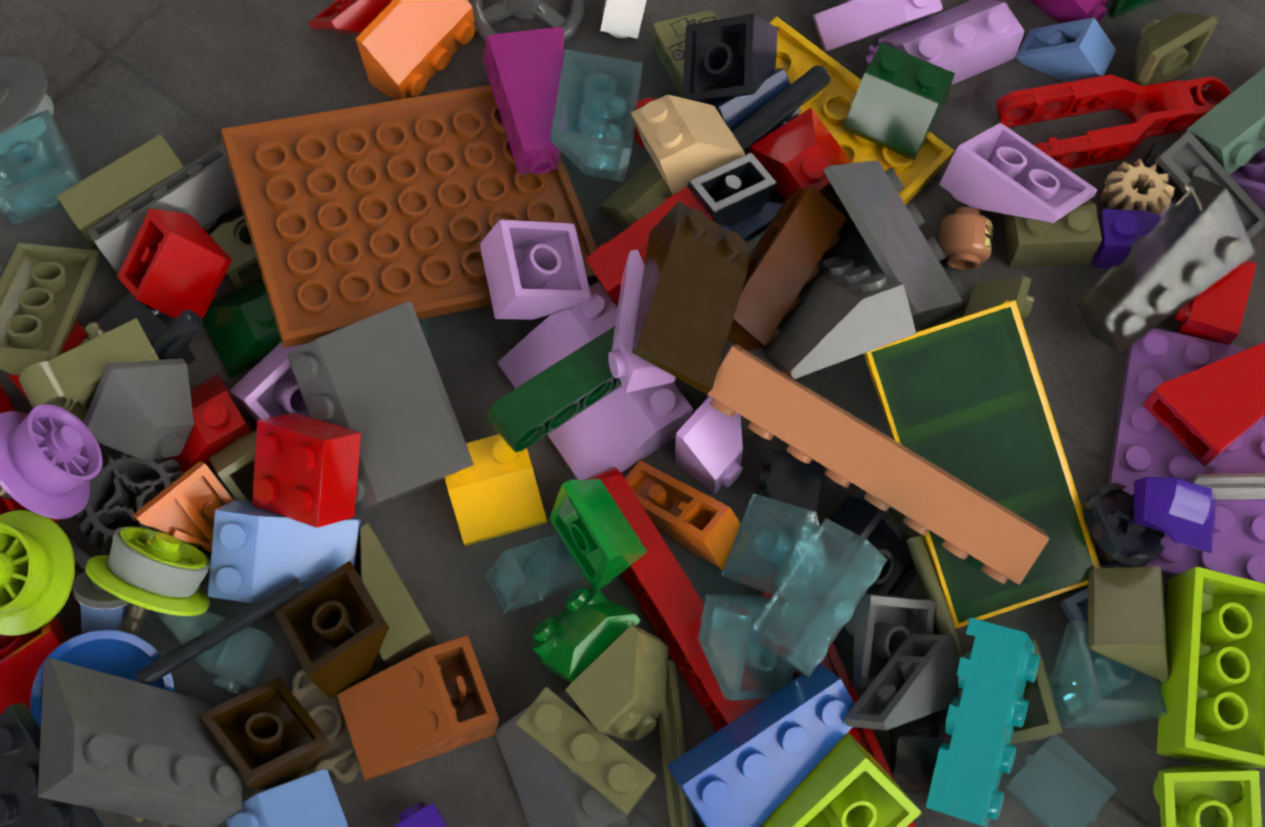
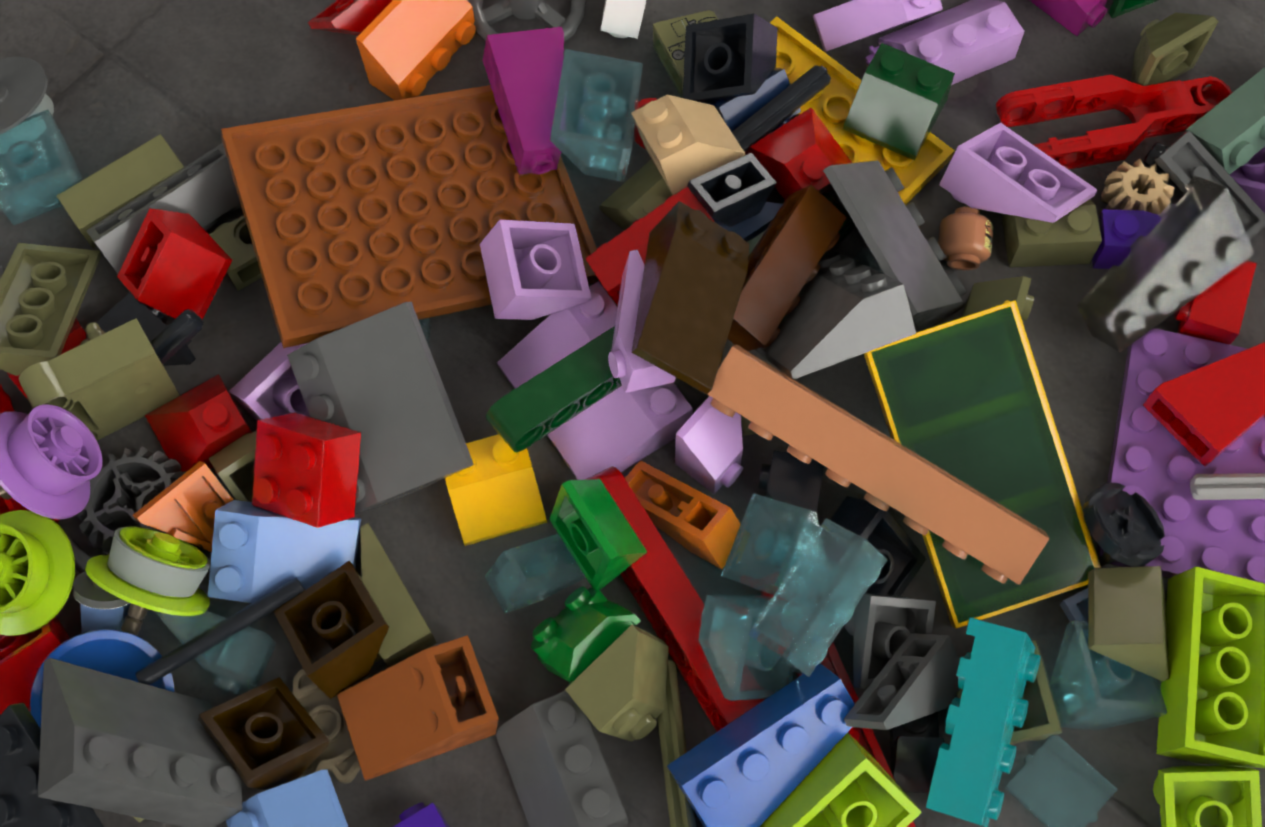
(143, 408): dark grey slope -> none
(242, 327): dark green slope -> none
(586, 751): olive plate -> none
(933, 590): olive bar -> none
(1068, 50): medium blue slope -> none
(1176, 508): dark purple slope -> none

